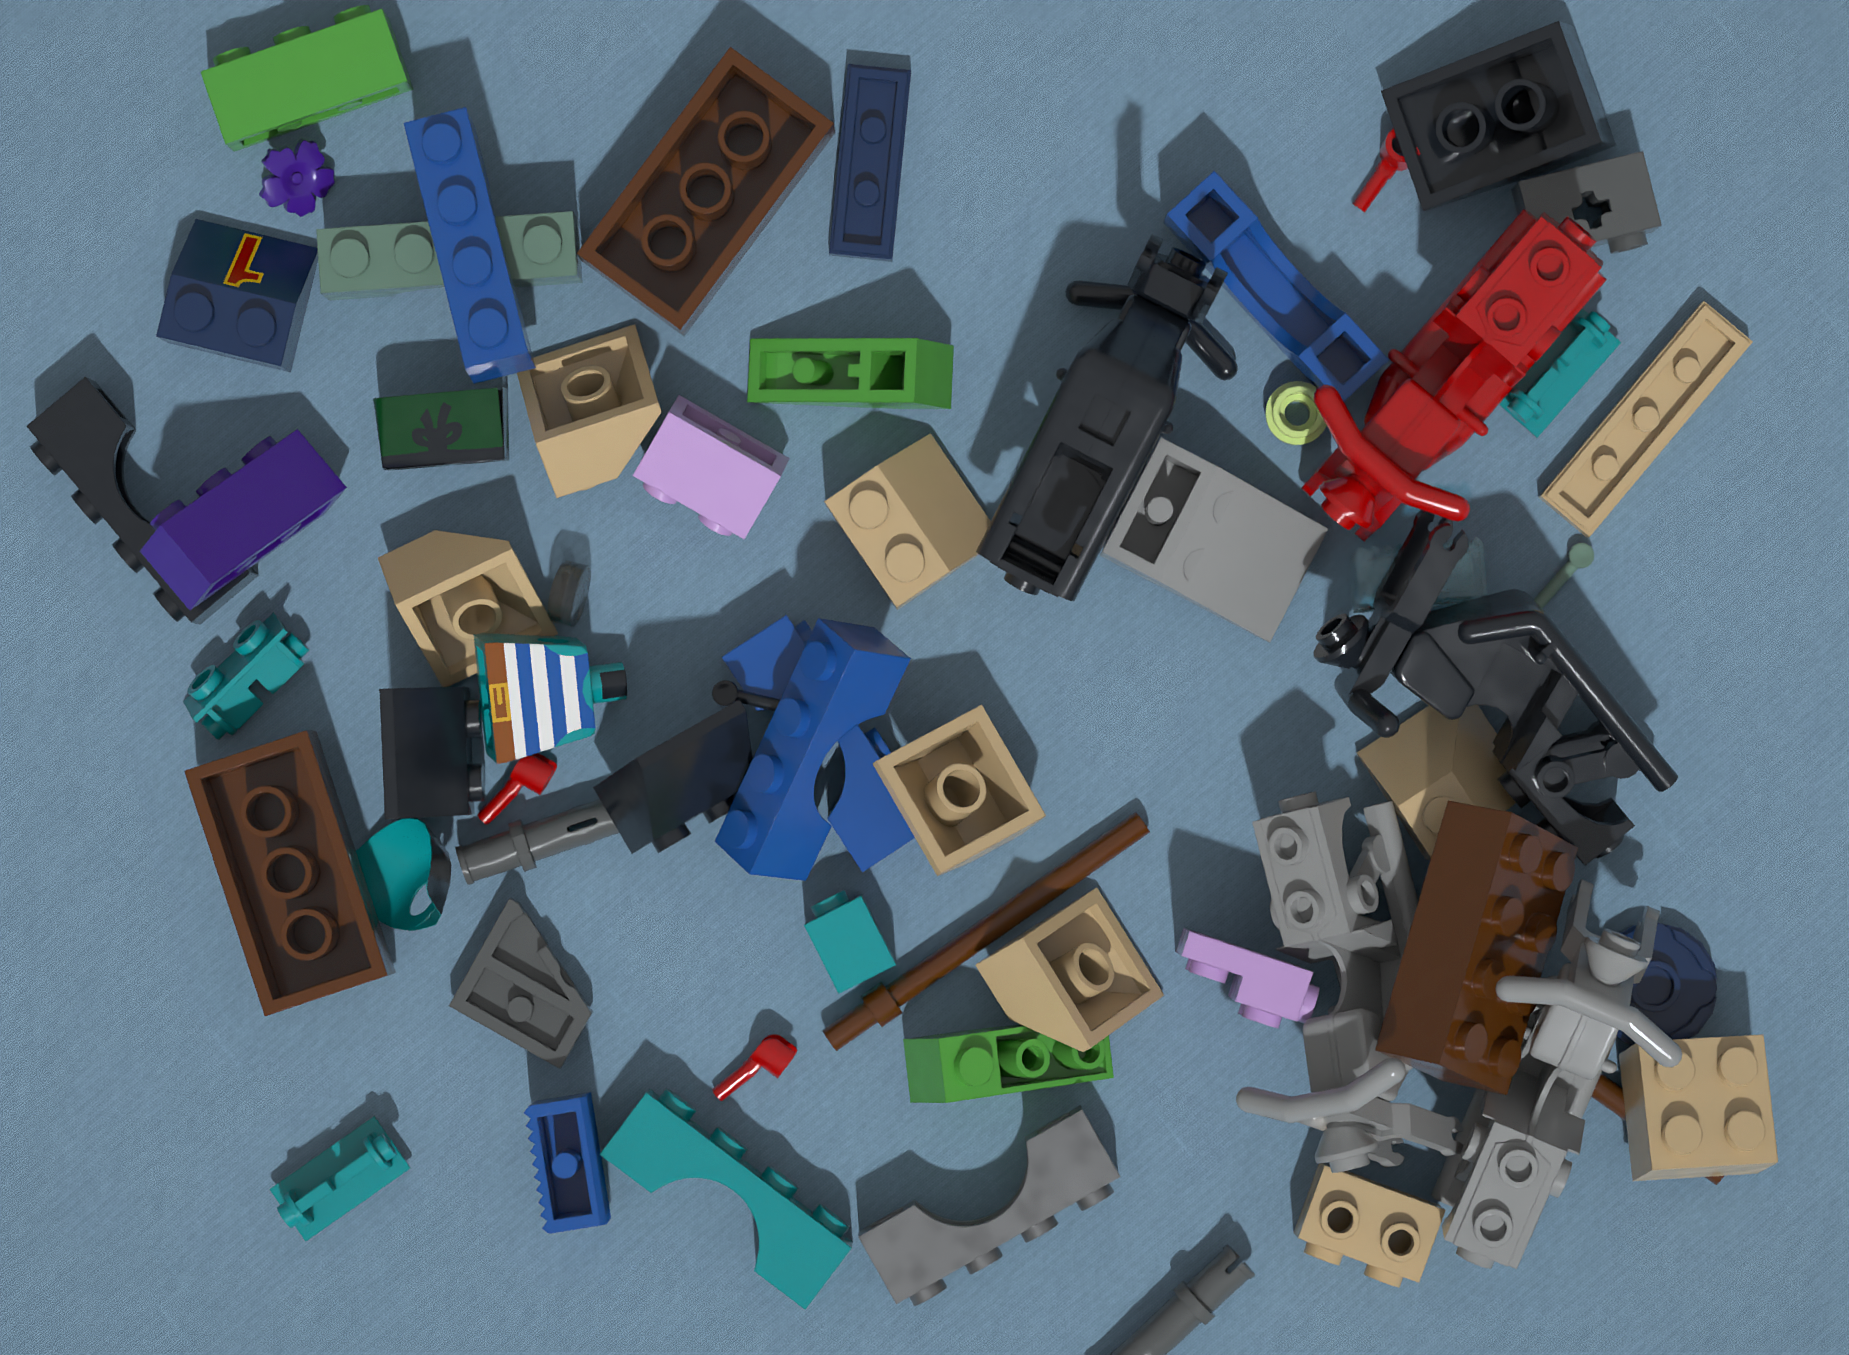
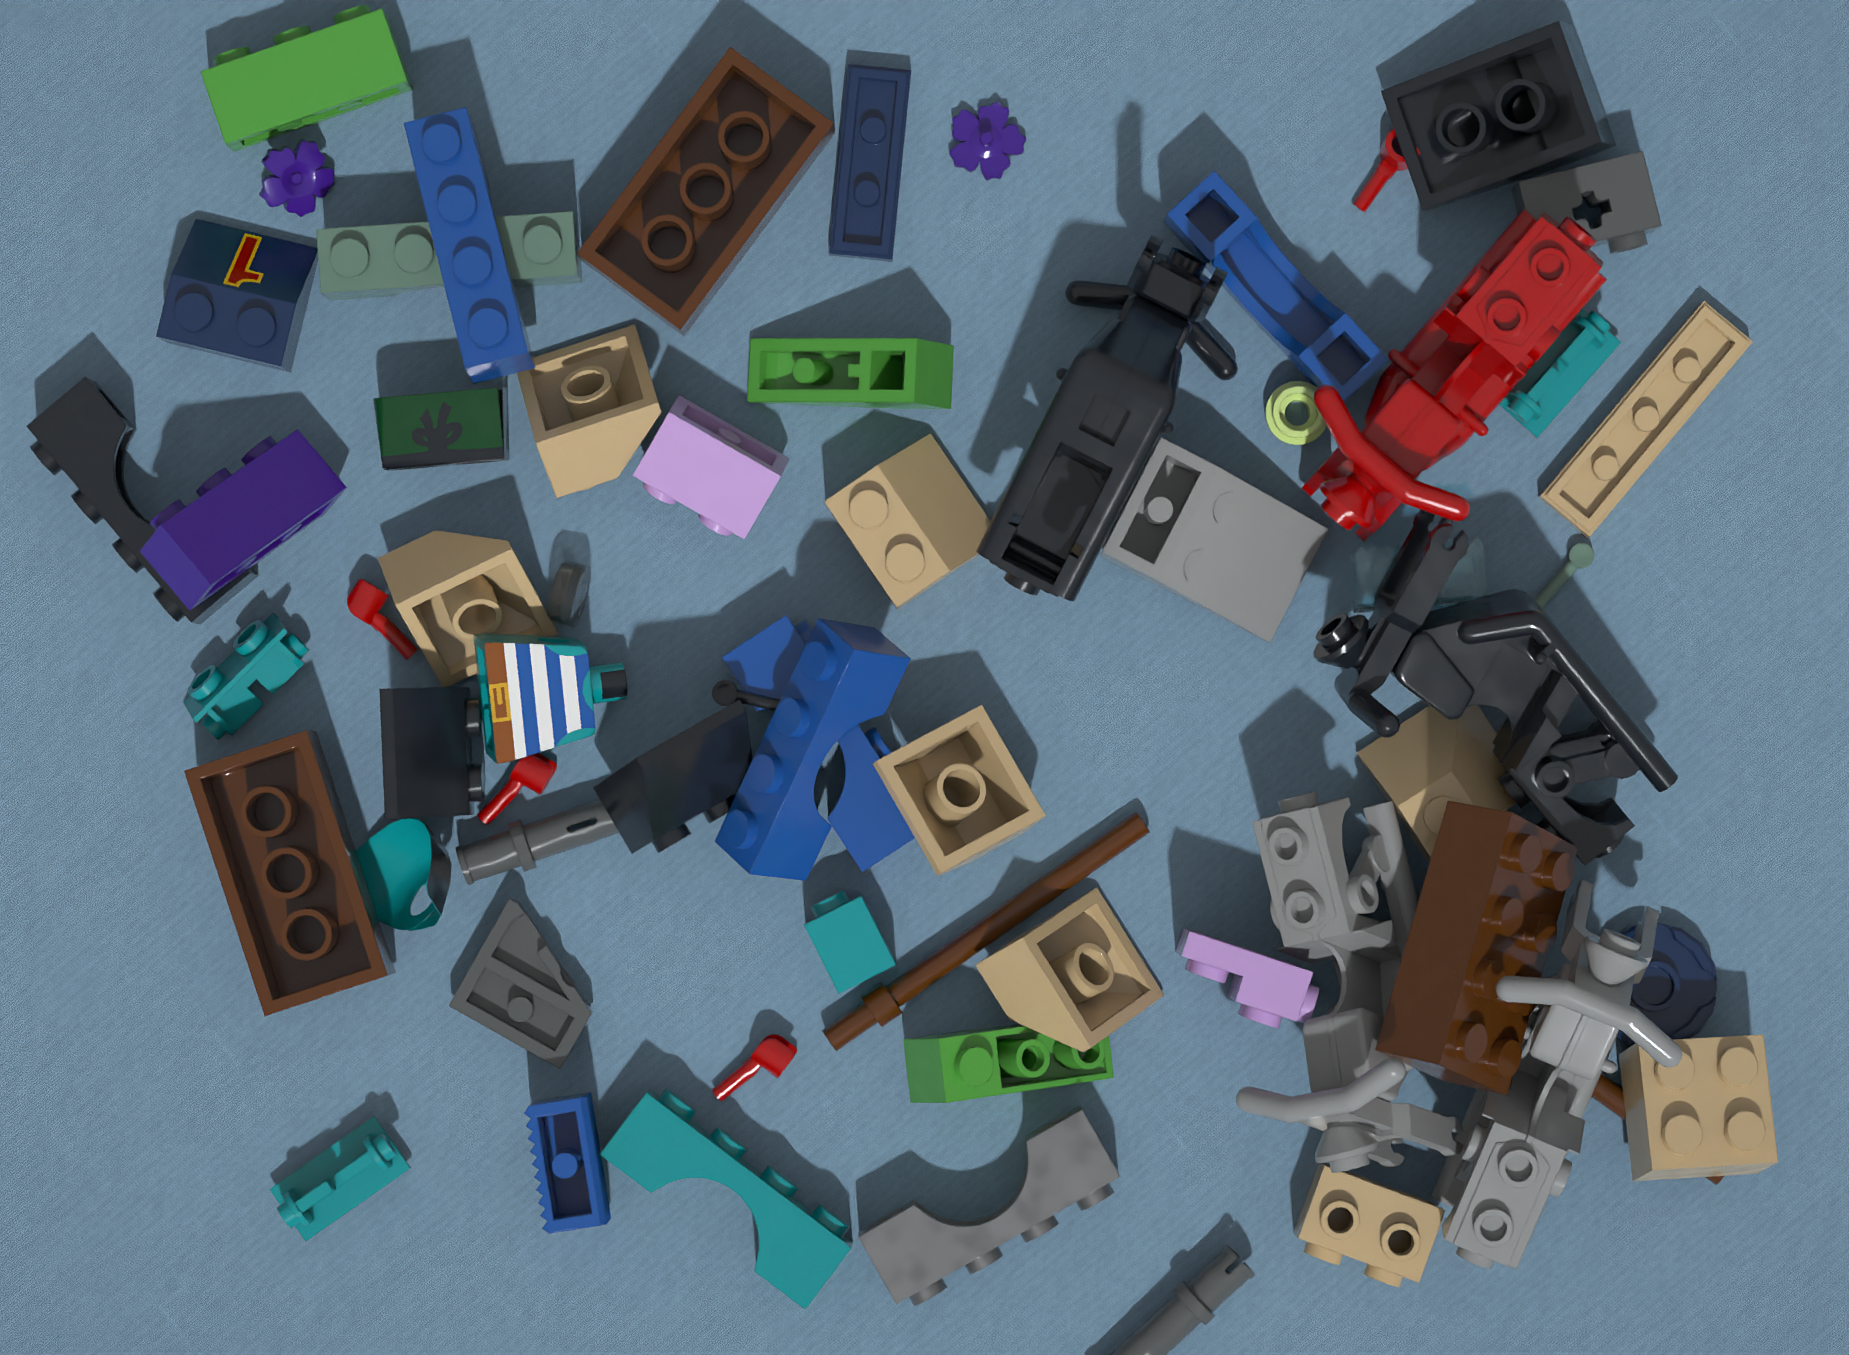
(365, 603): none -> red hand
(986, 141): none -> dark purple plant

